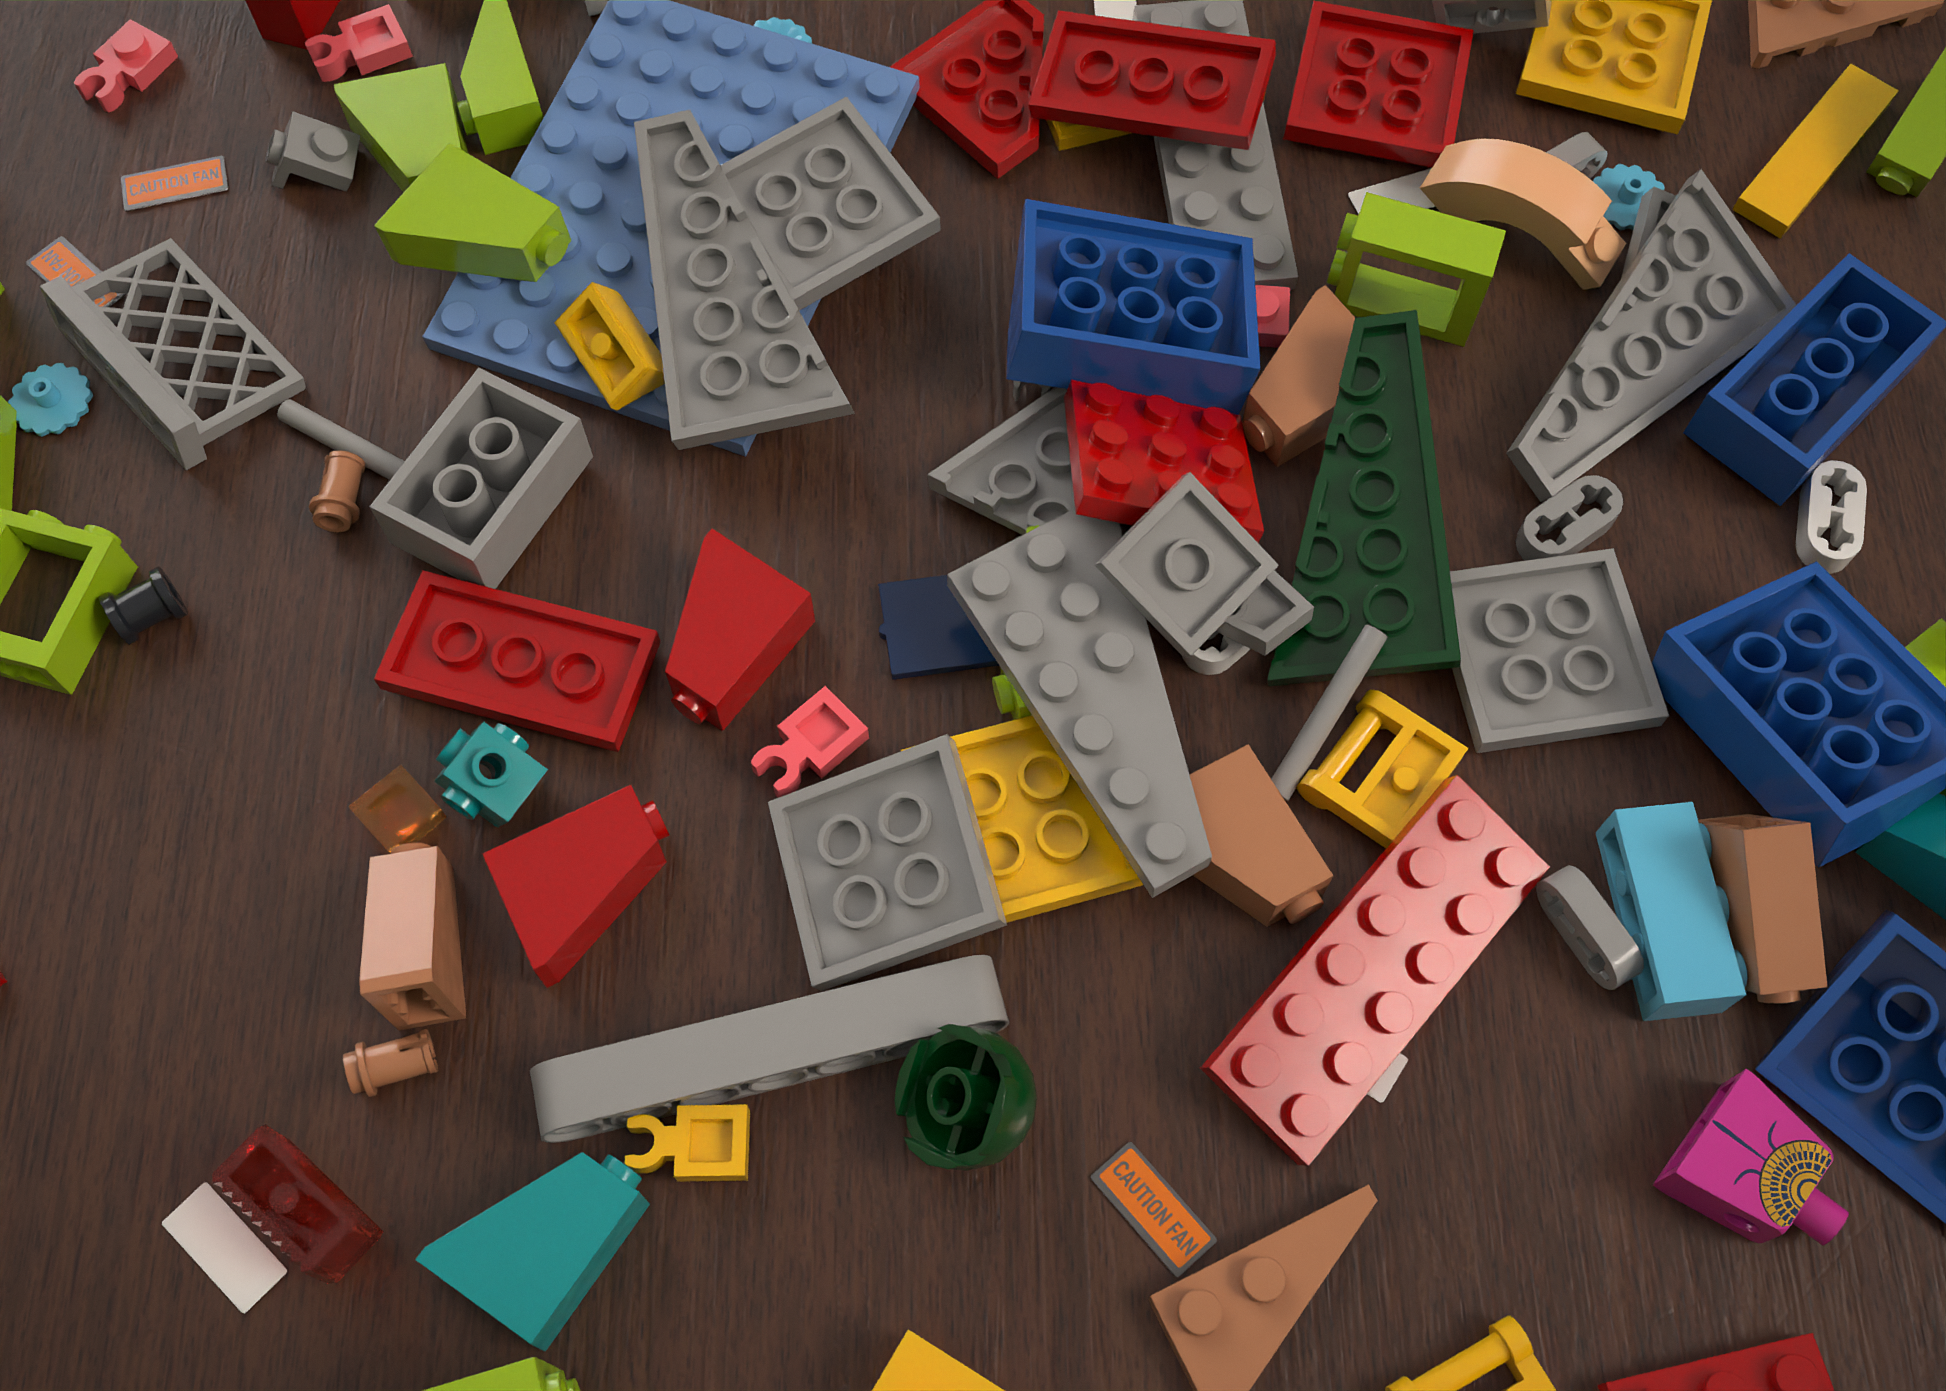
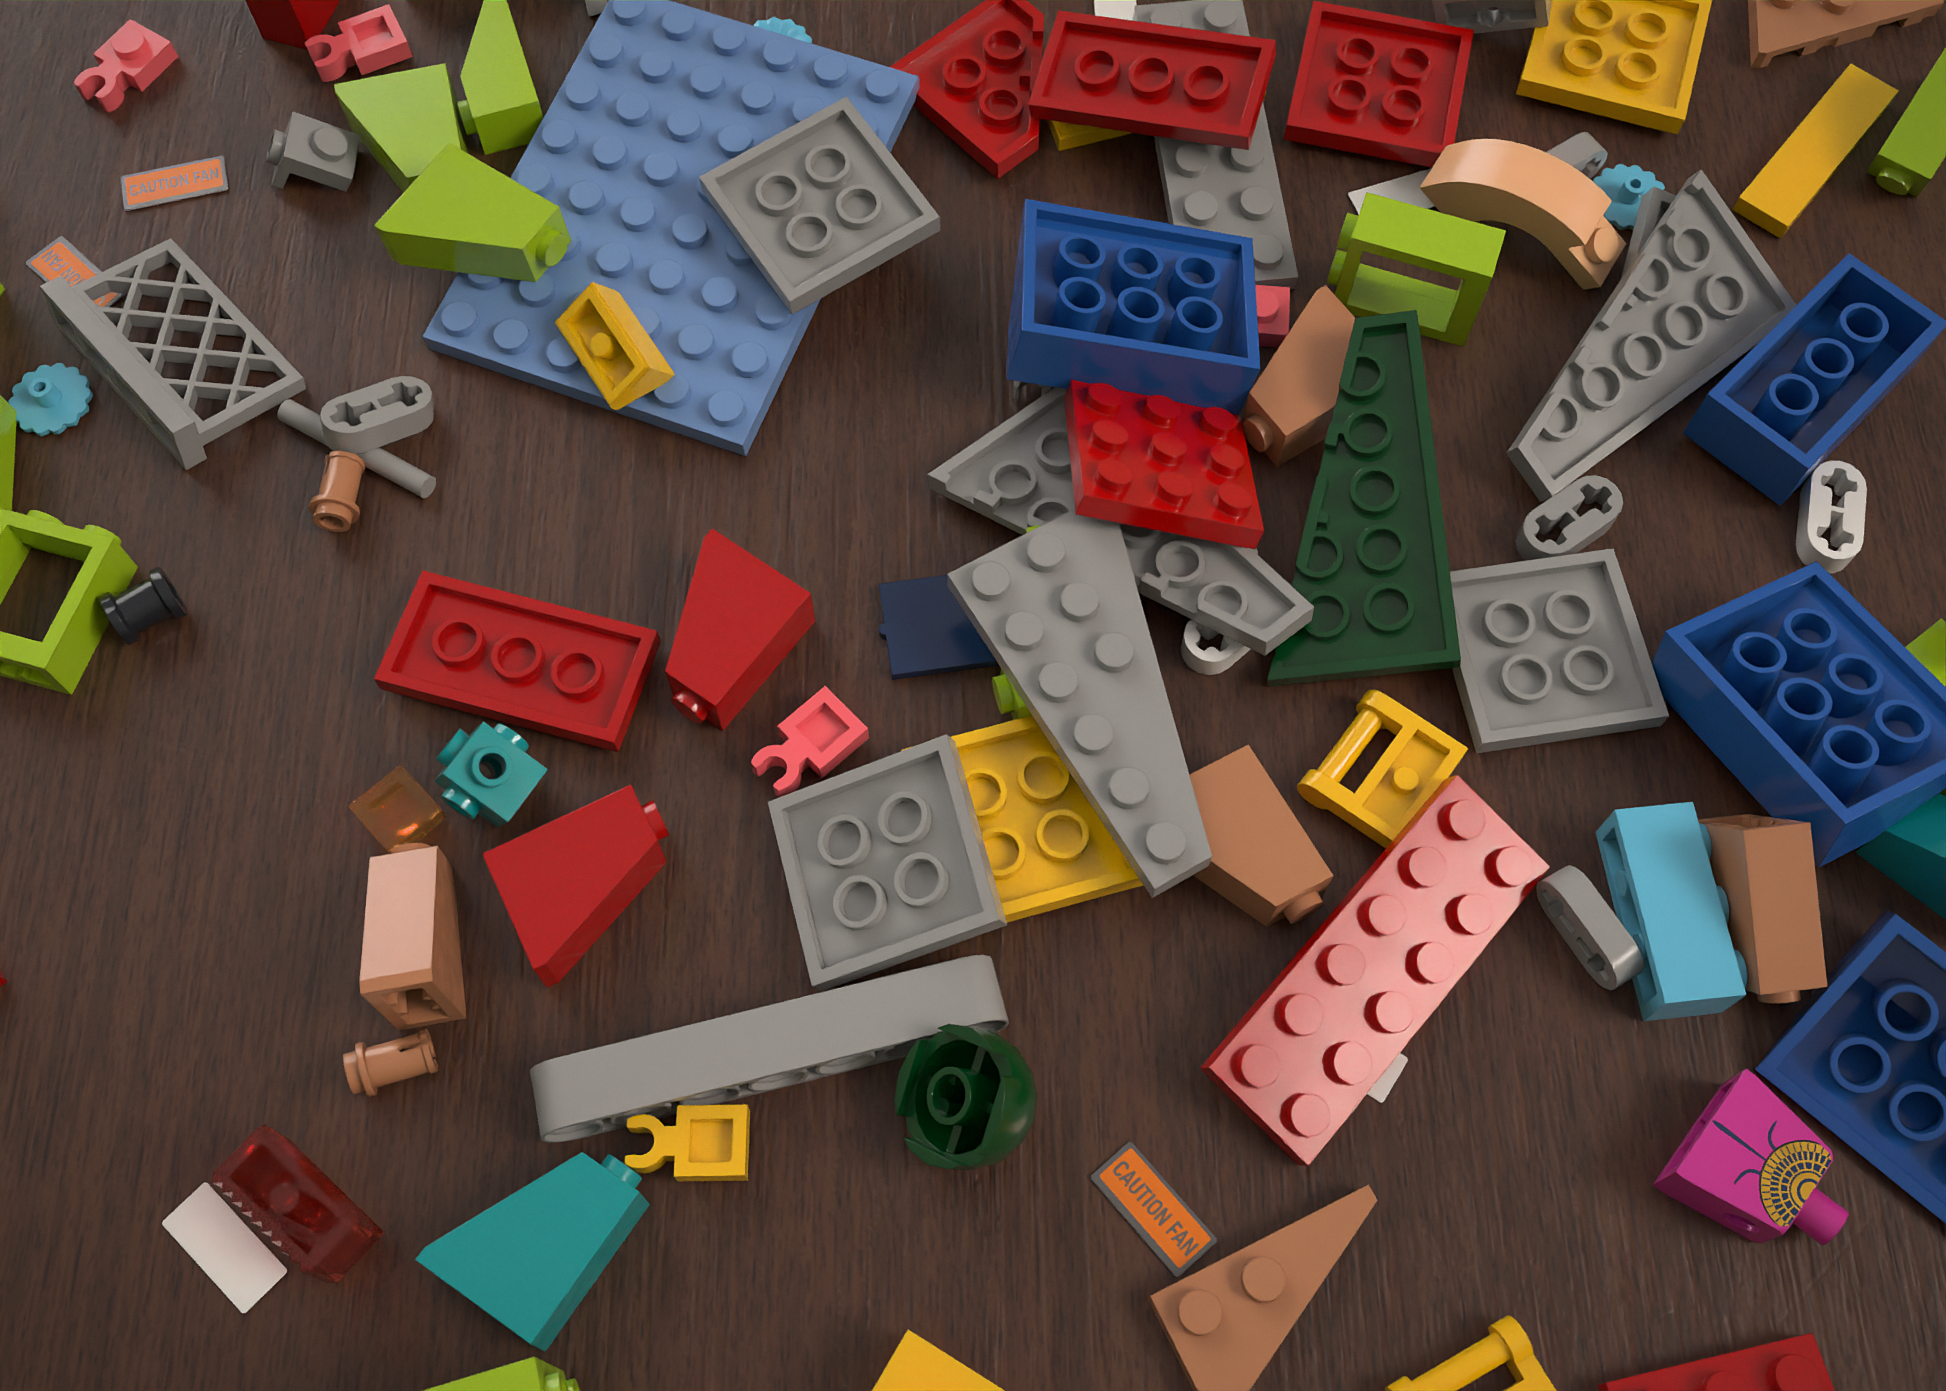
(377, 414): none -> light grey beam
(483, 480): light grey brick -> none
(726, 322): light grey wing -> none
(1187, 565): light grey plate -> none
(1328, 710): light grey bar -> none

